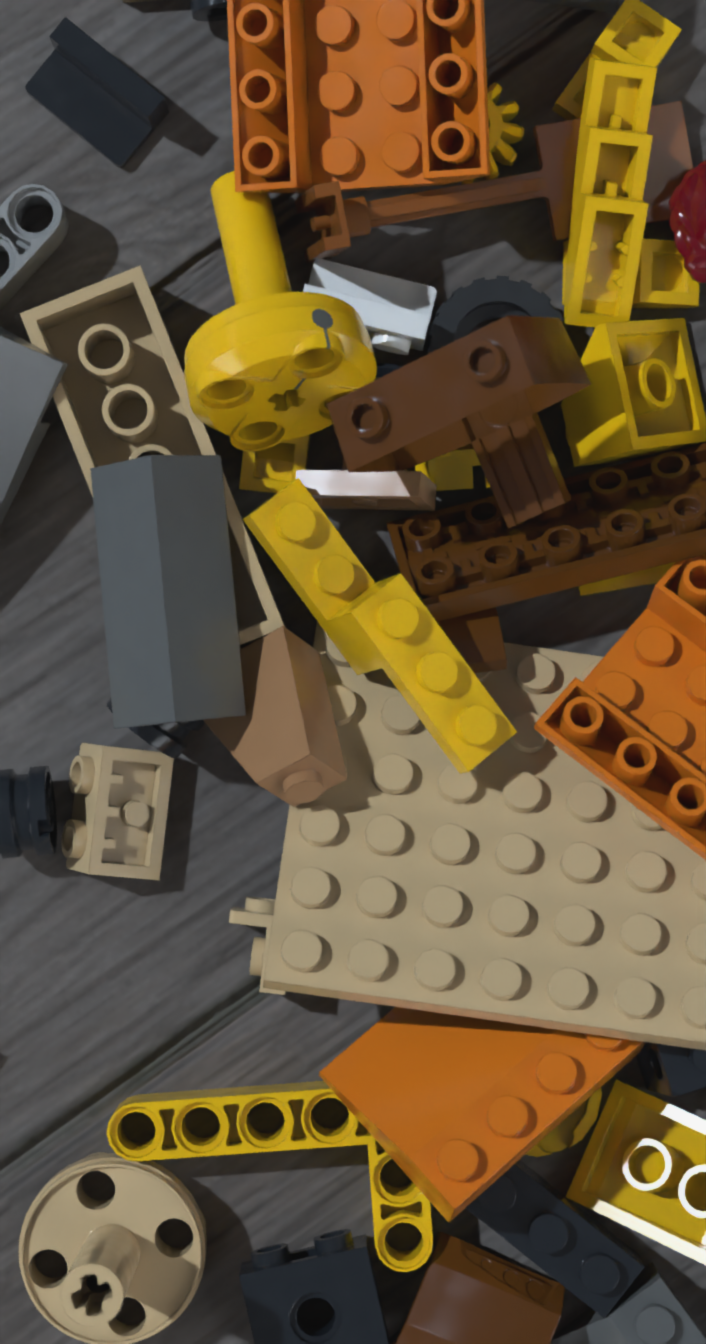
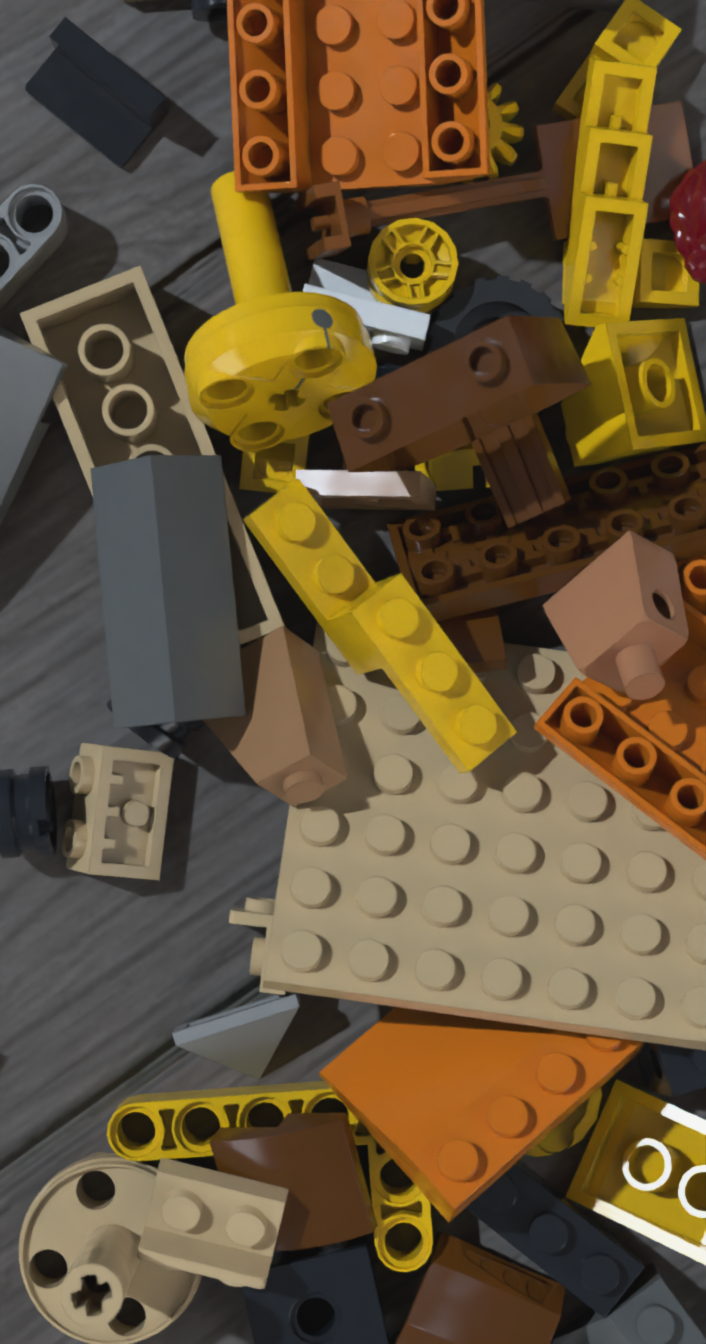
(212, 1224): none -> tan bracket
(243, 1035): none -> light grey slope
(318, 1165): none -> reddish brown slope
(412, 242): none -> yellow wheel
(623, 616): none -> nougat torso

